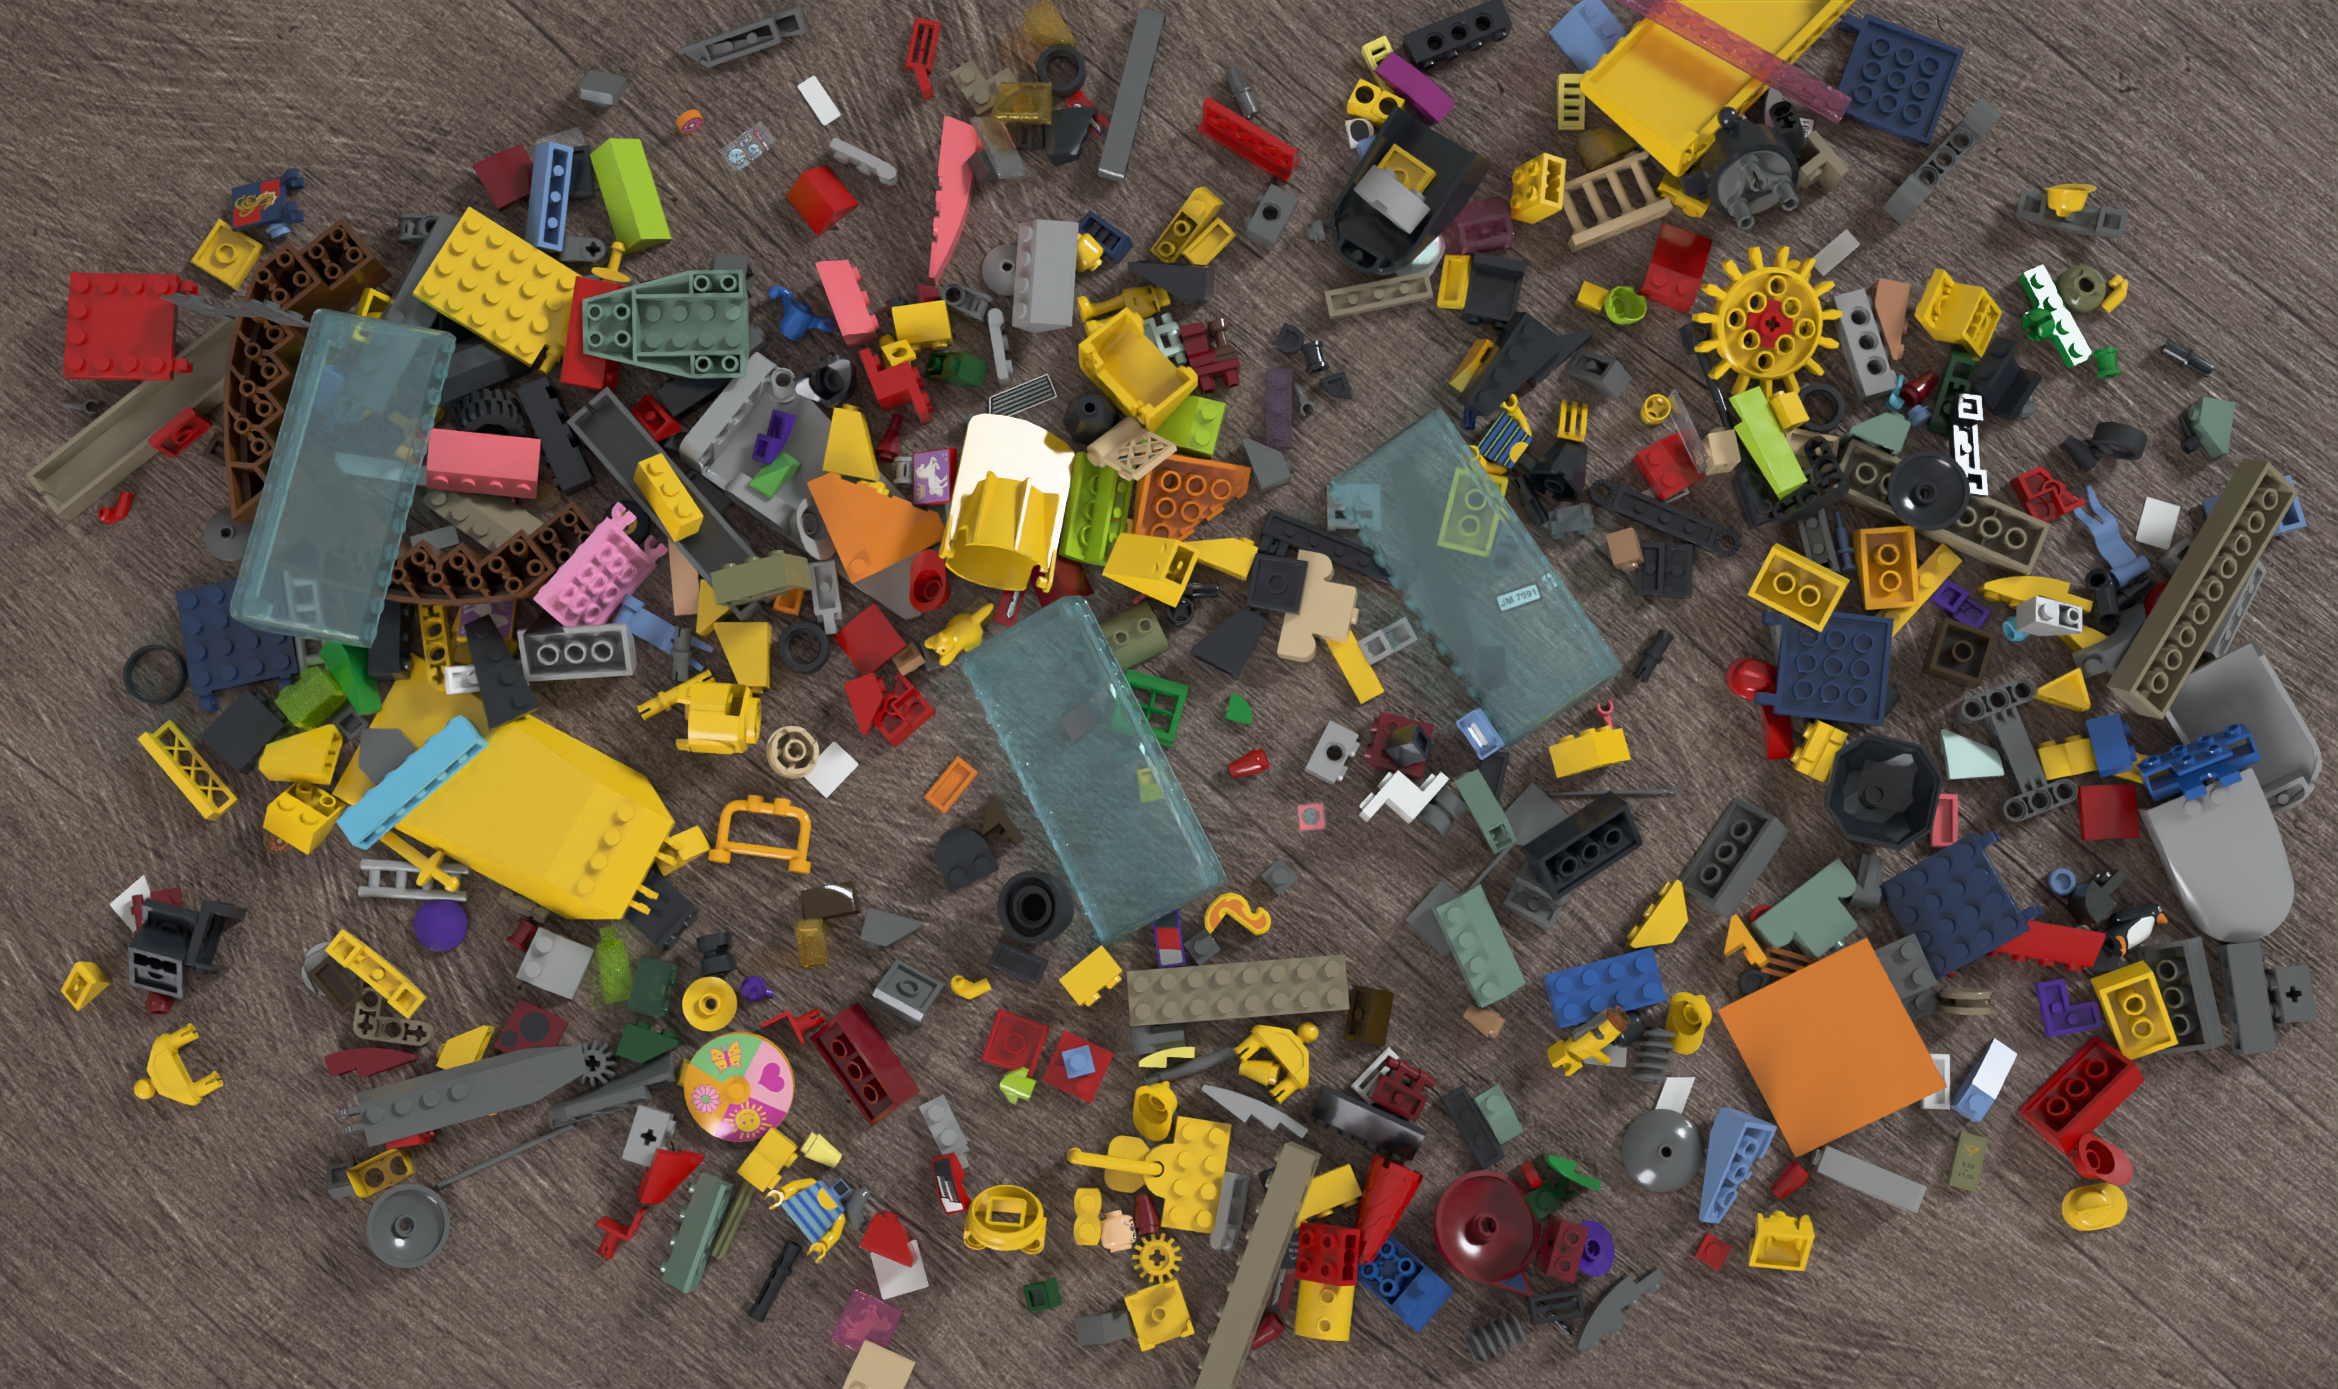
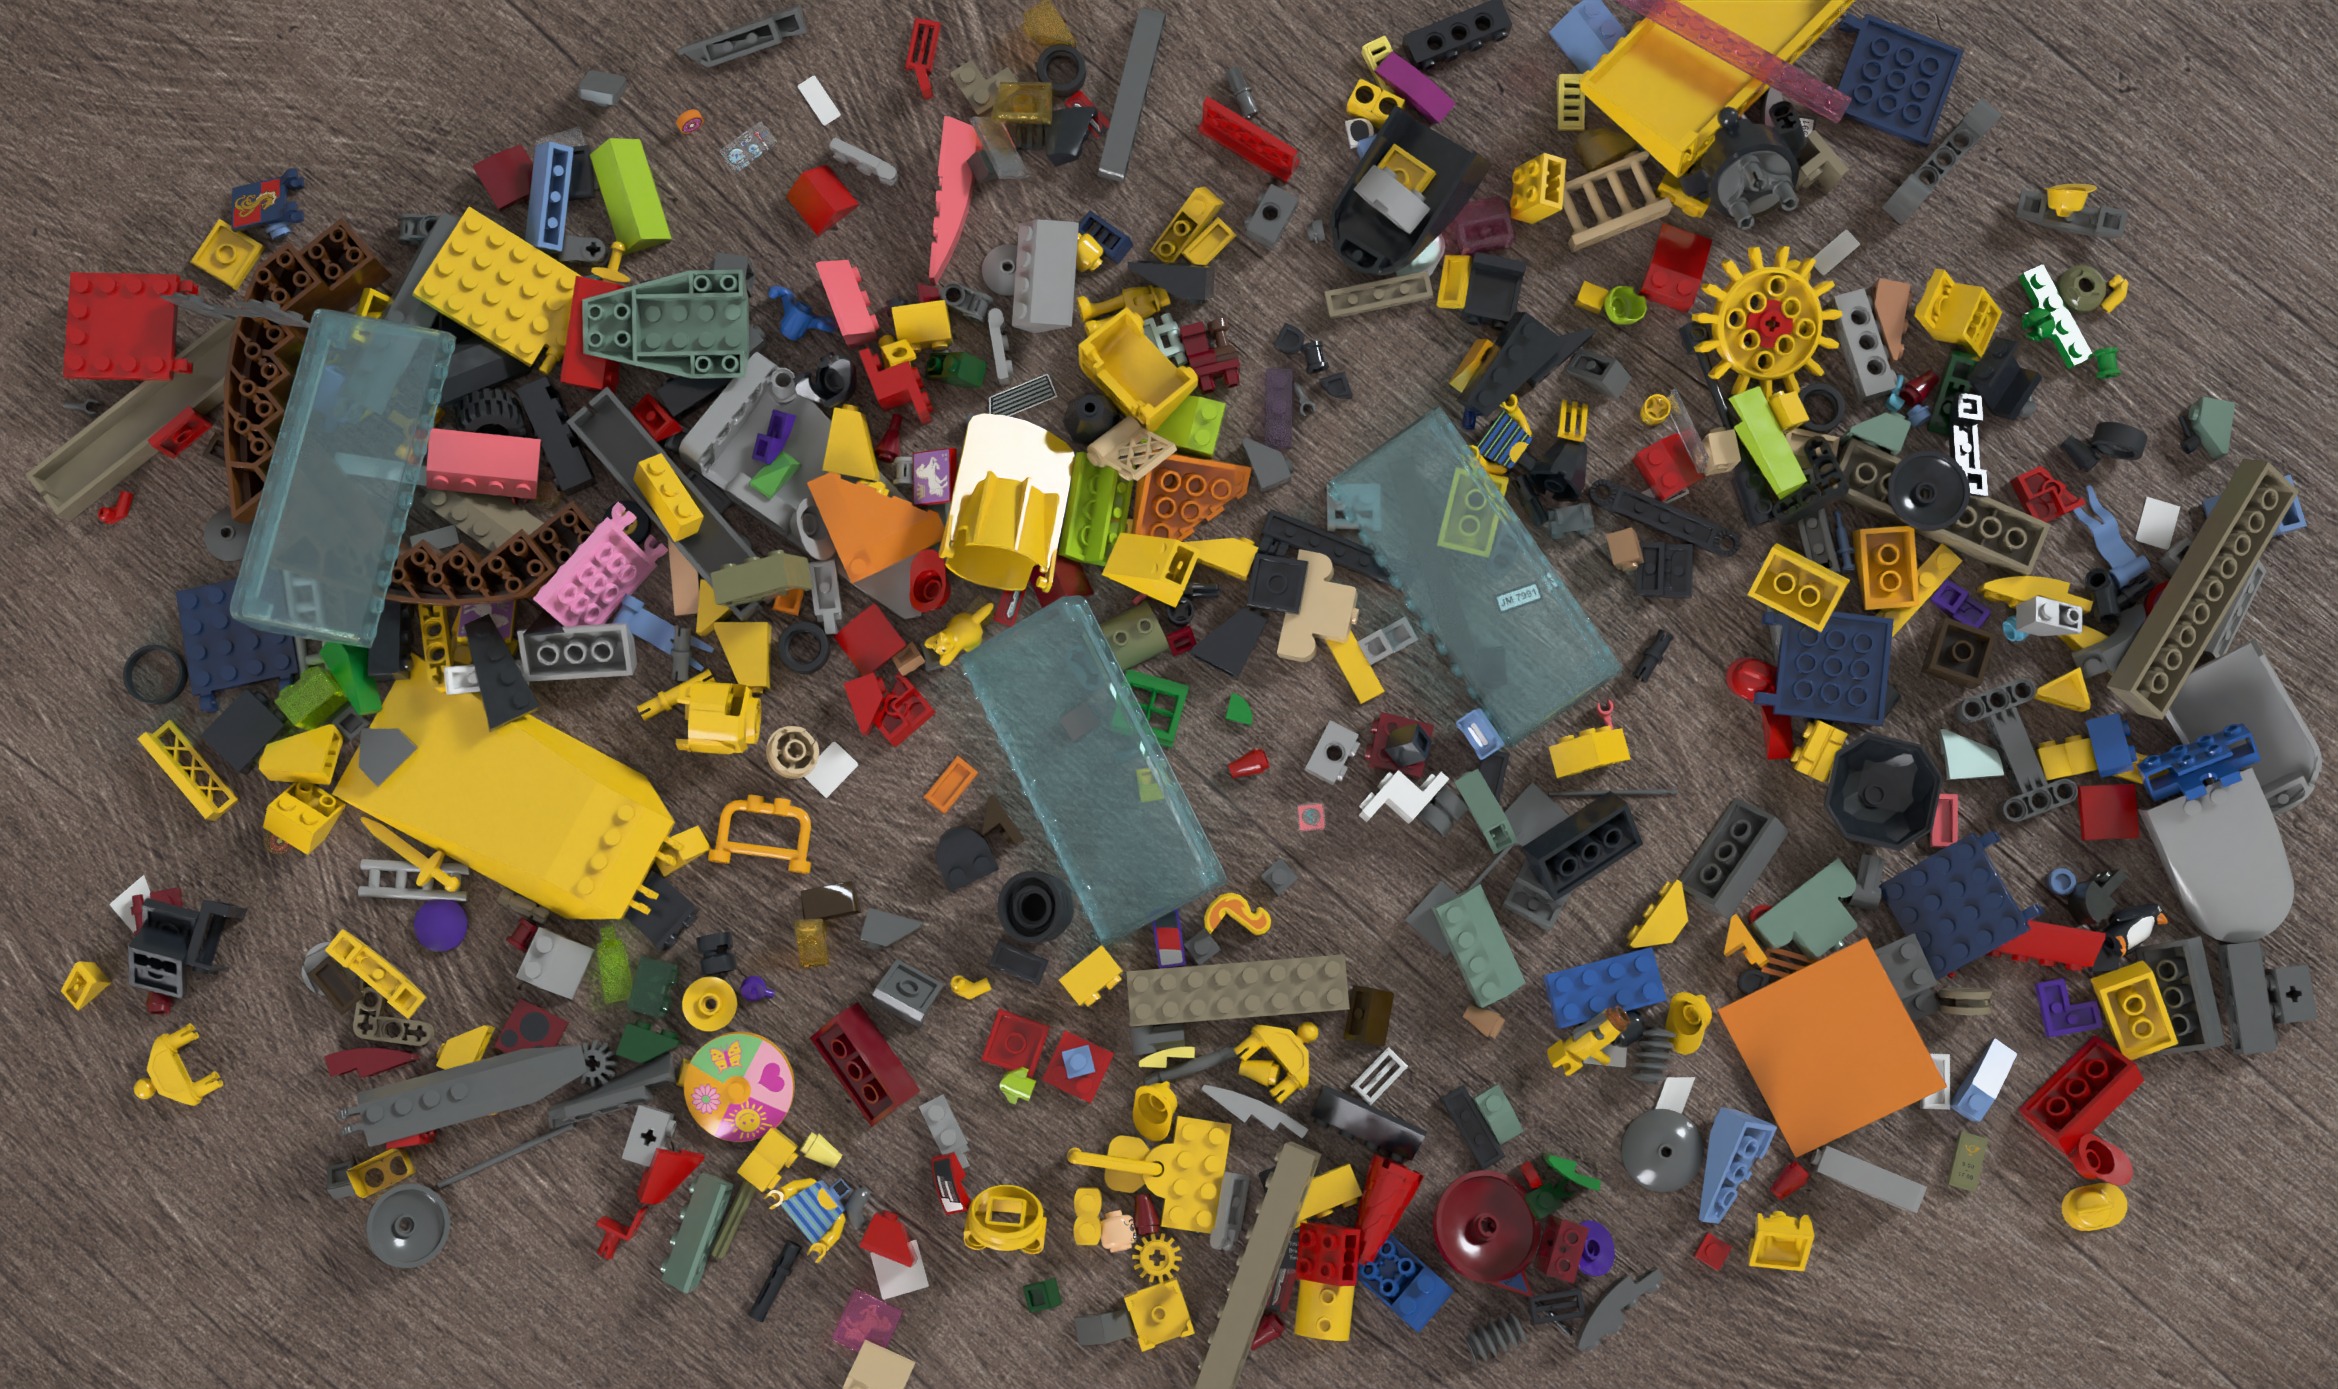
(412, 782): medium azure brick -> none
(799, 1025): red bracket -> none
(1181, 640): none -> dark red slope
(1397, 1096): dark red plate -> none
(2187, 358): black axle -> none

